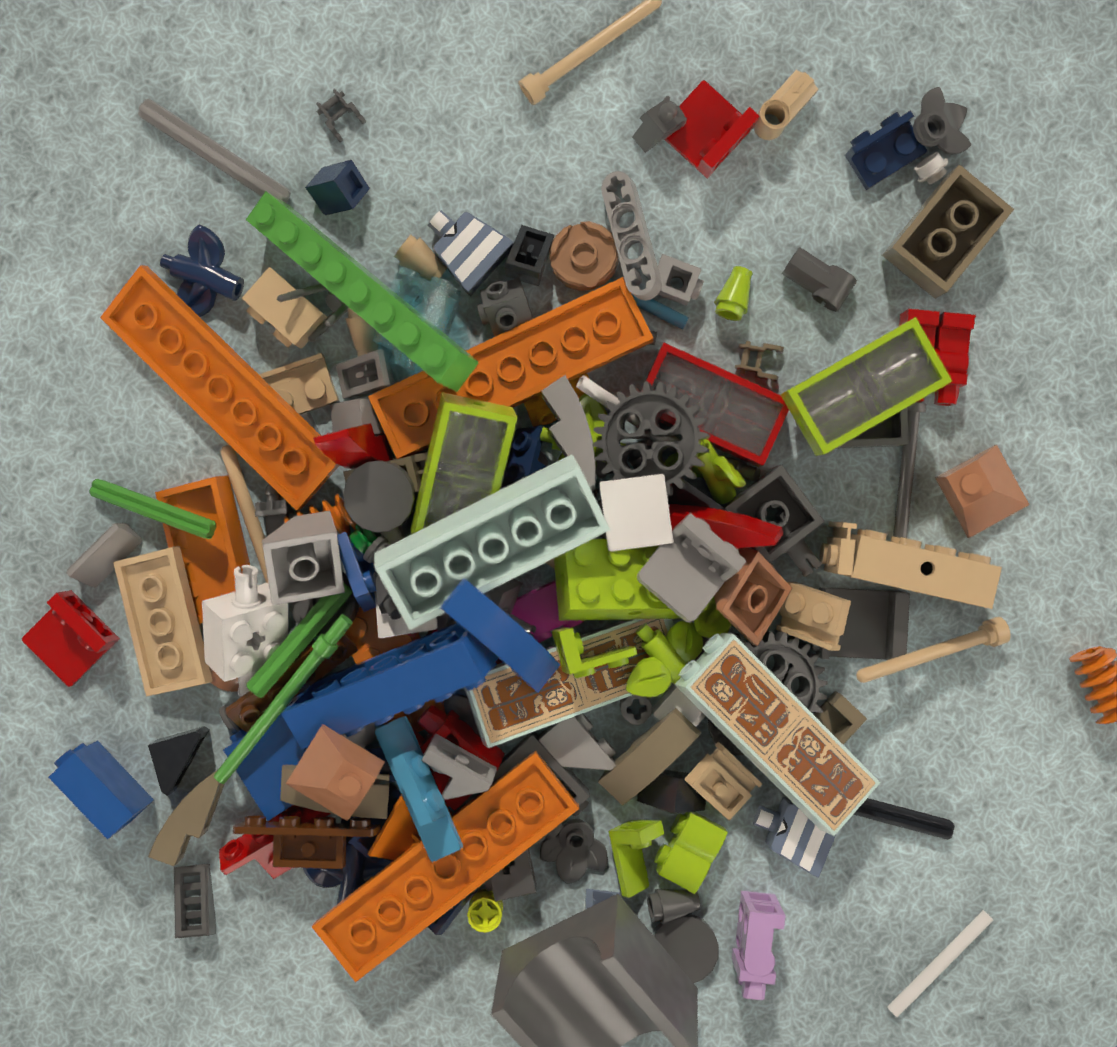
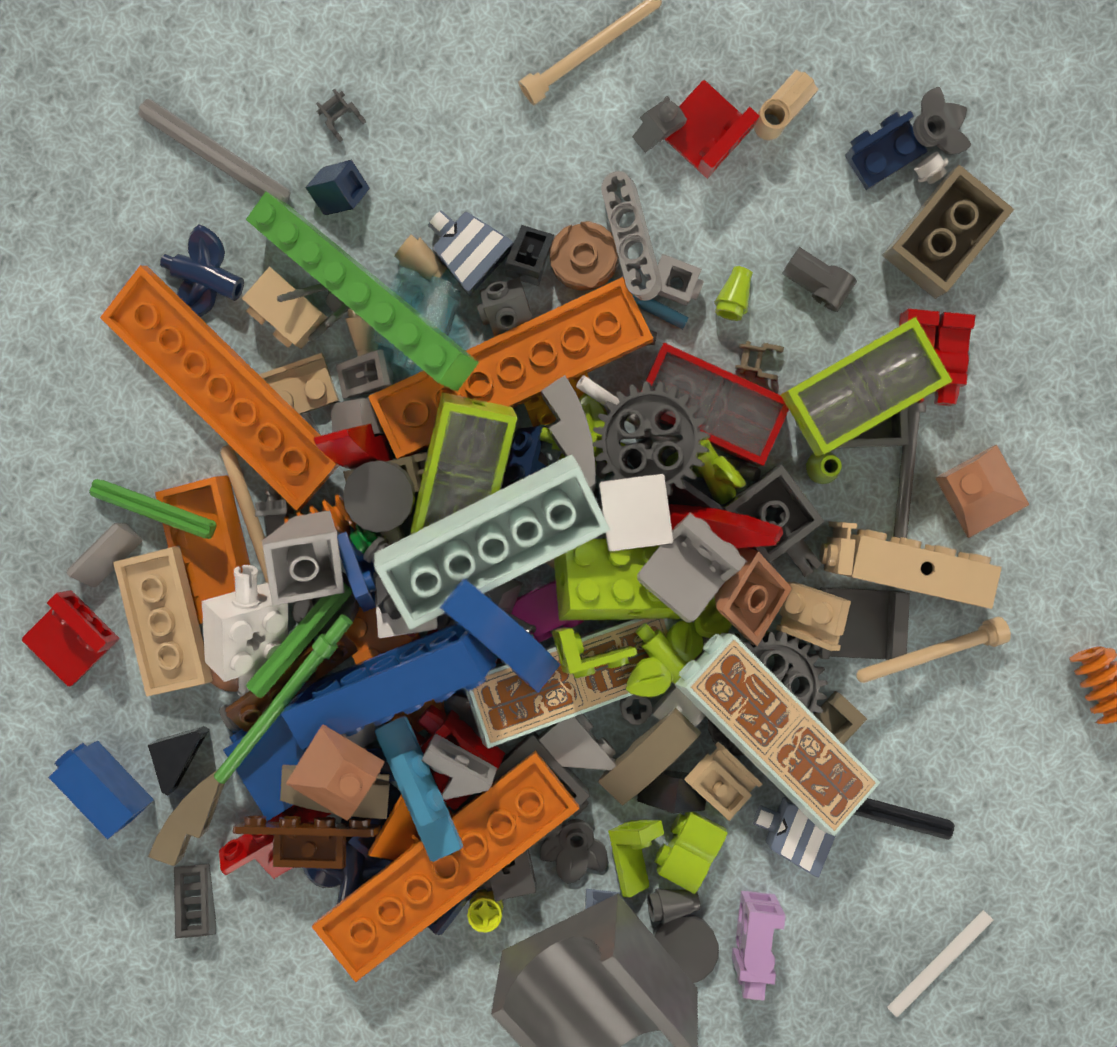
(816, 470): none -> lime cone

